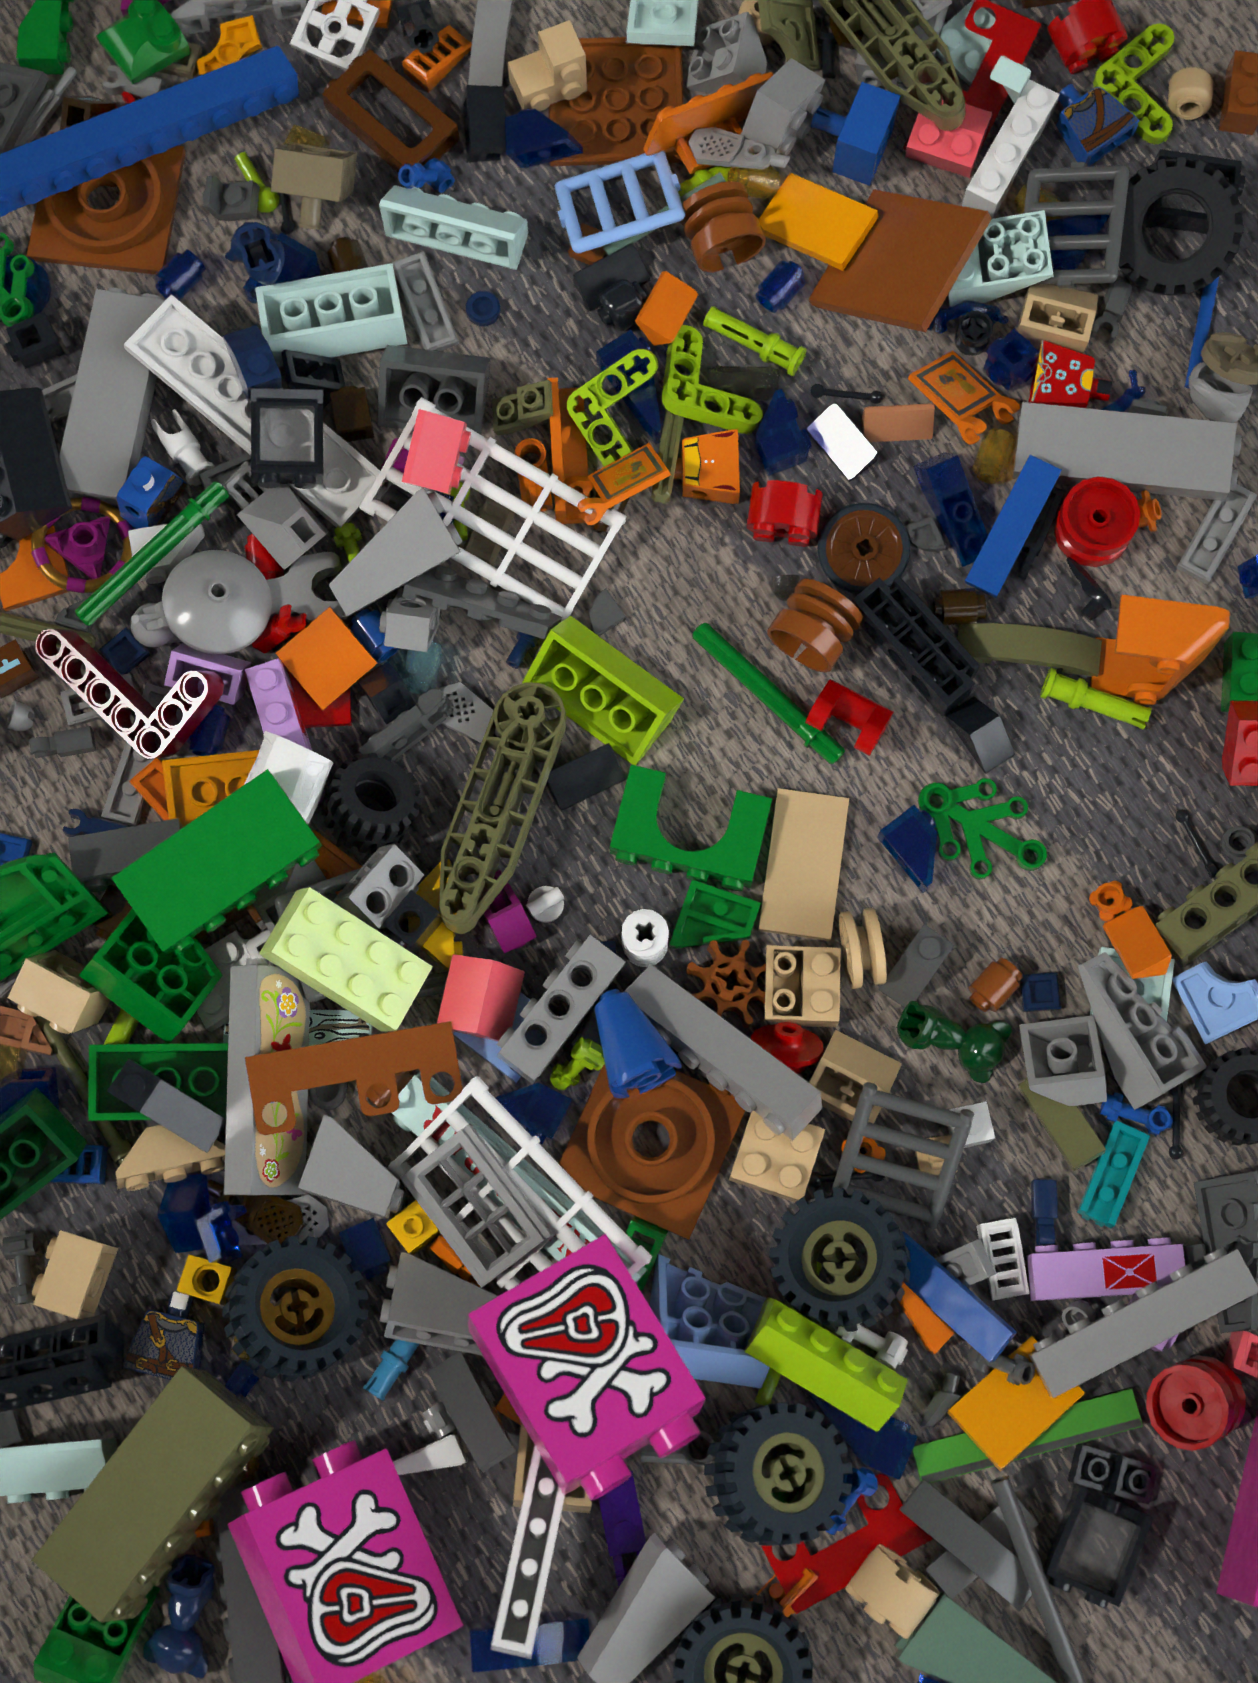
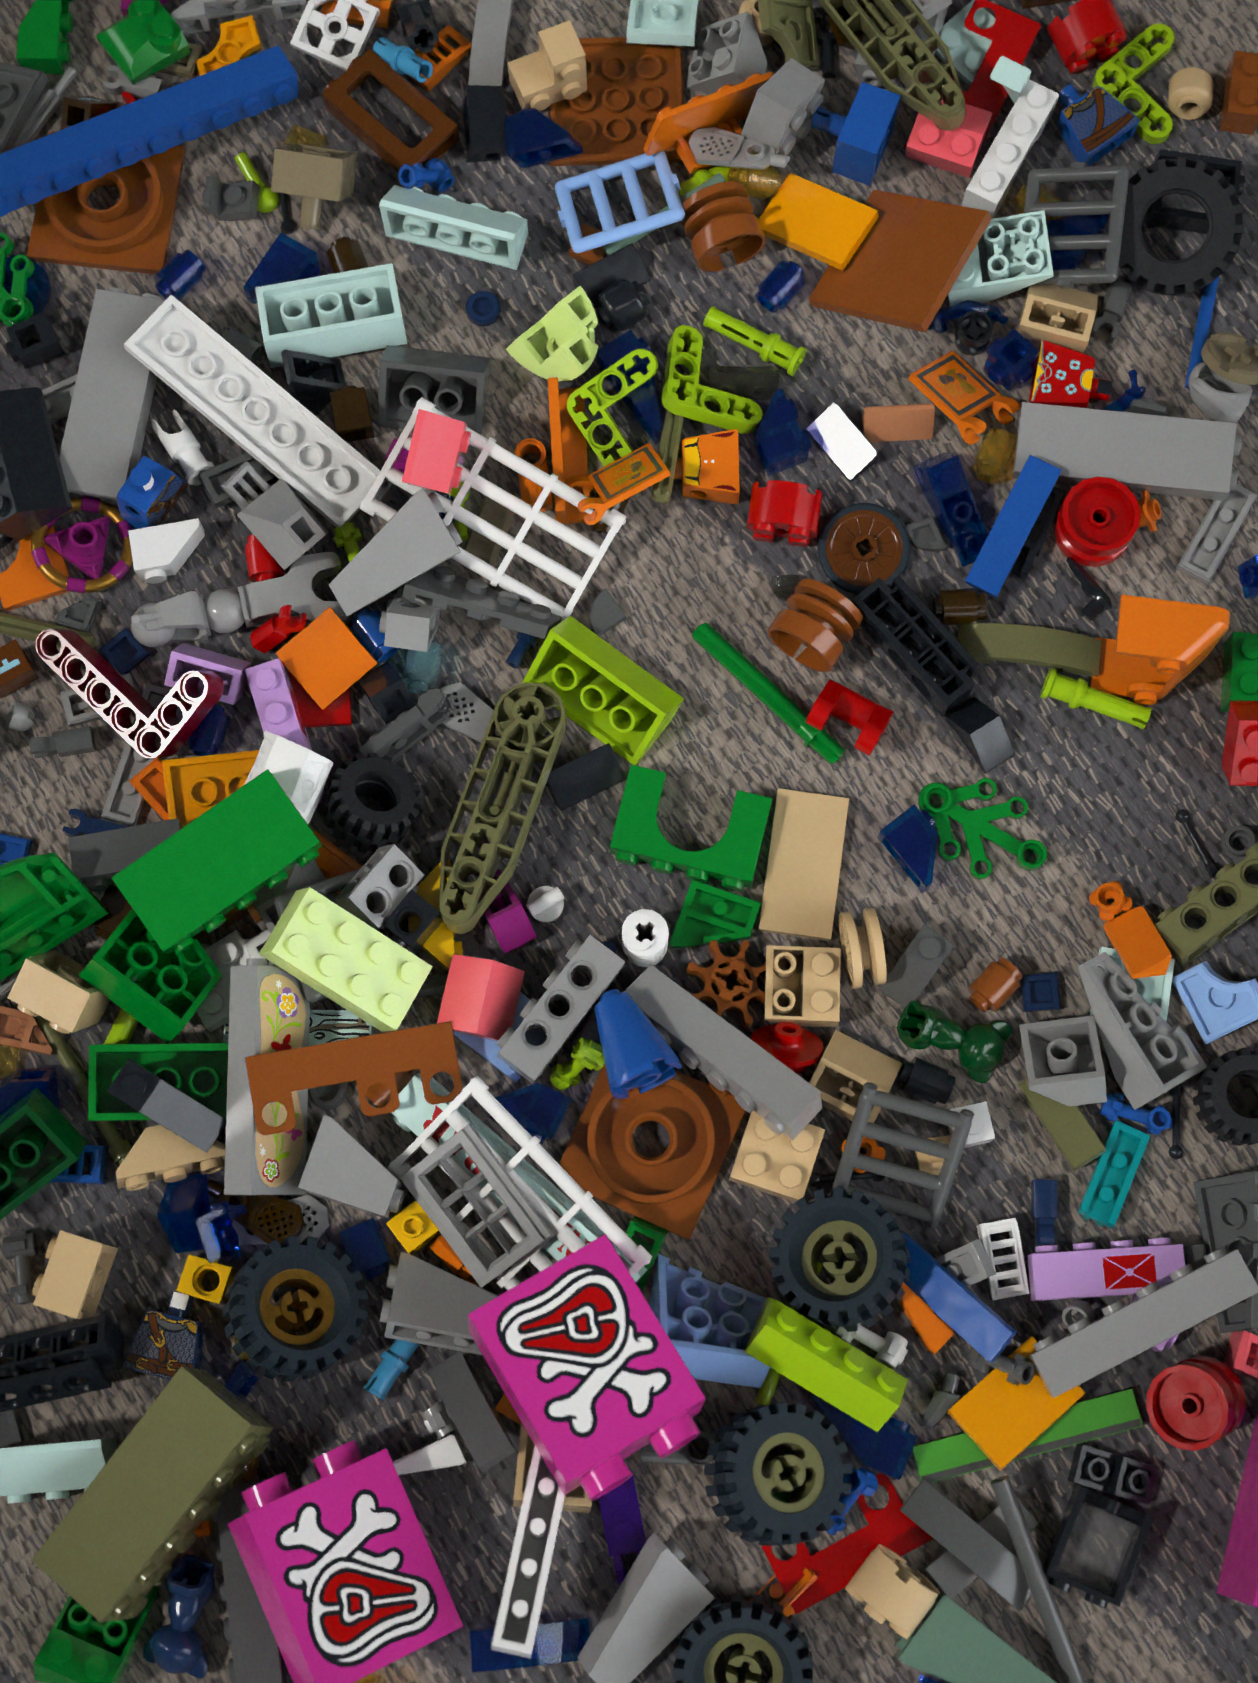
(152, 553): green axle -> none
(210, 621): light grey dish -> none
(252, 360): dark blue slope -> none
(258, 250): dark blue animal -> none
(287, 437): window -> none
(403, 59): none -> dark azure pin
(425, 302): light grey tile -> none
(524, 409): olive slope -> none
(561, 341): none -> yellowish green brick
(666, 309): orange slope -> none
(818, 391): black hinge -> none
(926, 1081): none -> black brick

